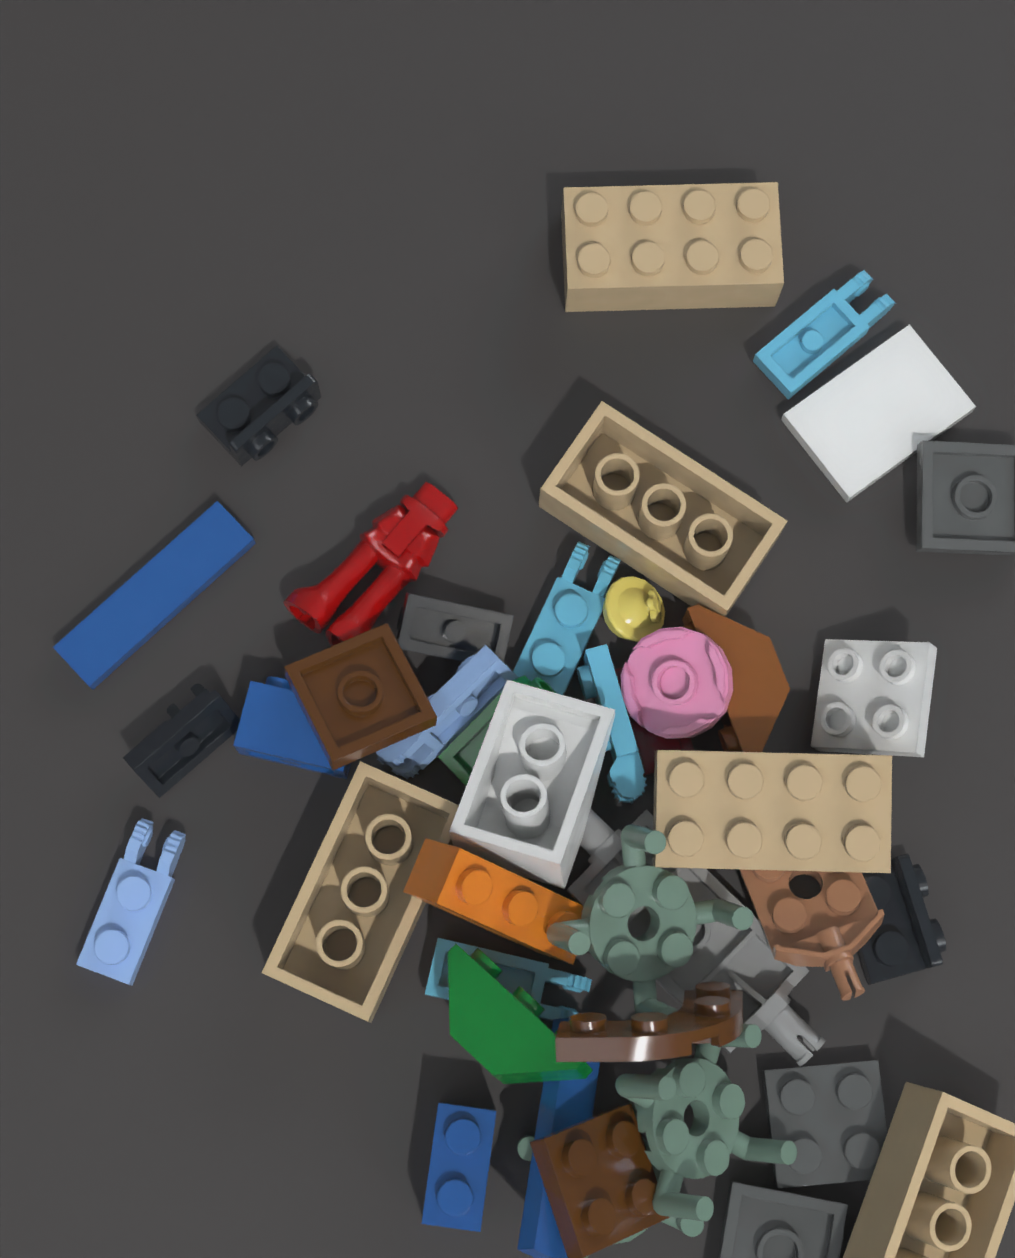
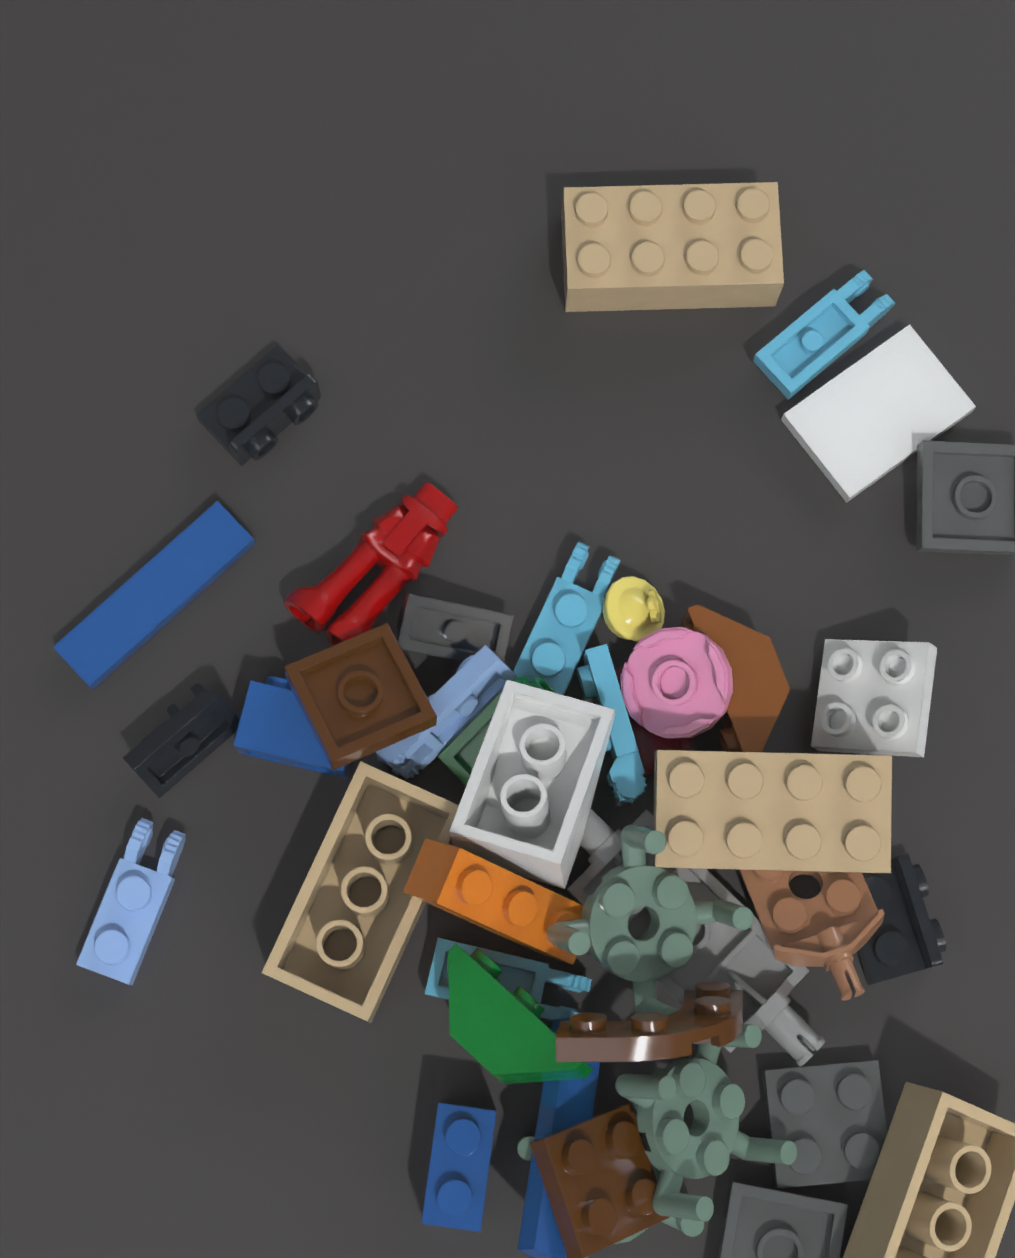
(660, 511): tan brick -> none

